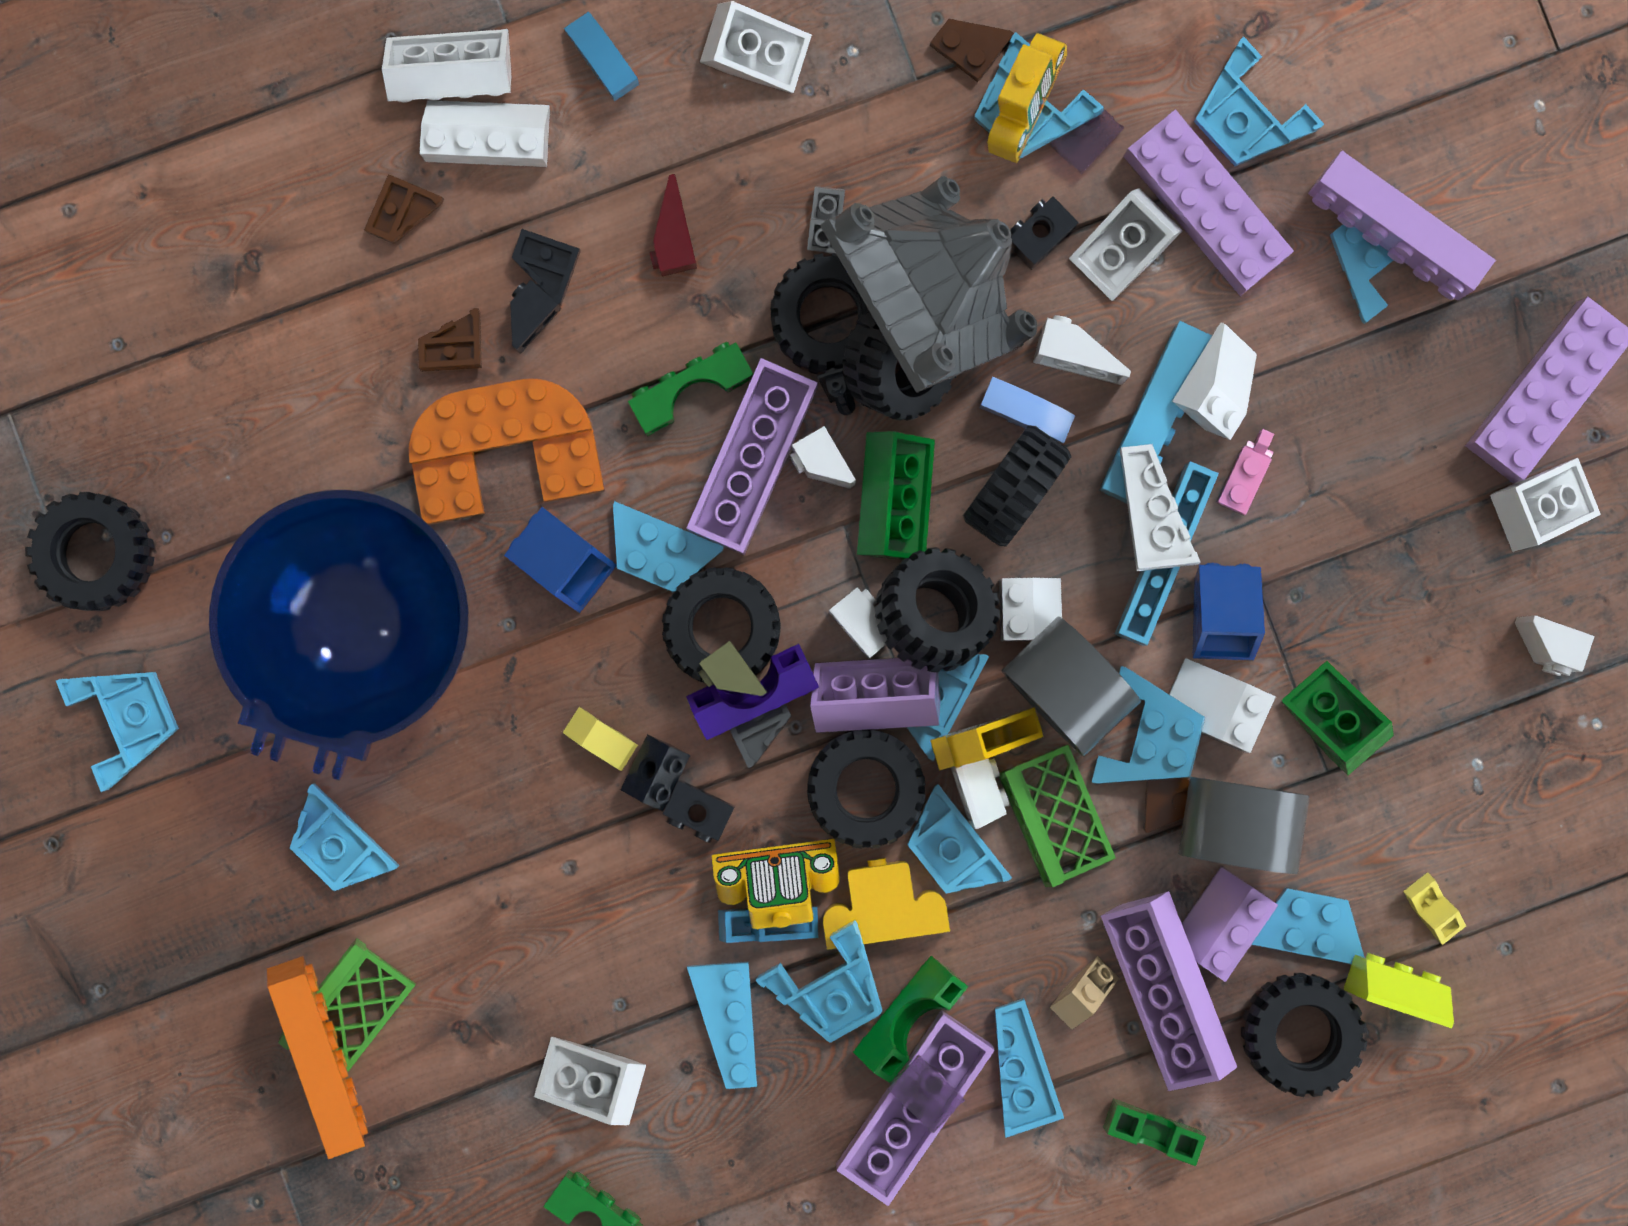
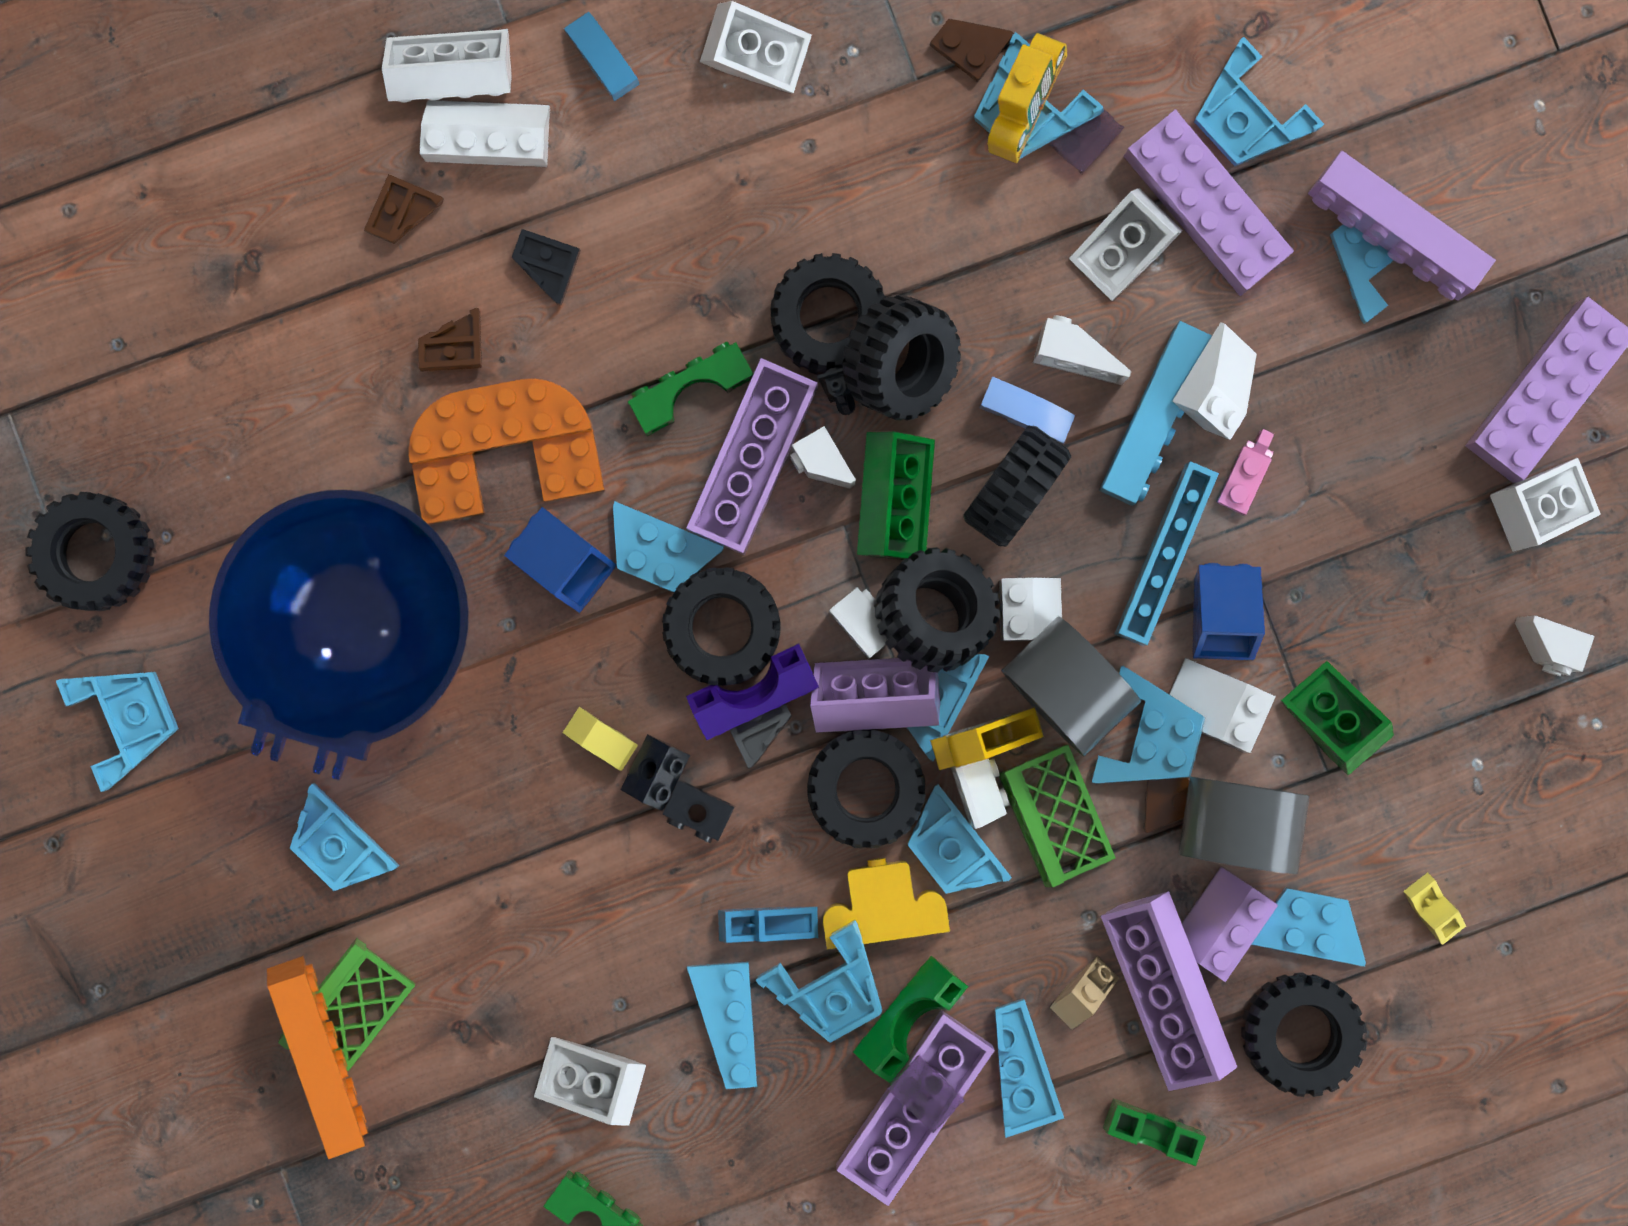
(530, 313): black slope -> none
(672, 238): dark red slope -> none
(730, 672): olive slope -> none
(777, 880): brick -> none
(826, 205): light grey slope -> none
(932, 281): dark grey piece -> none
(1056, 220): black brick -> none
(1154, 518): white wing -> none
(1400, 989): neon yellow slope -> none

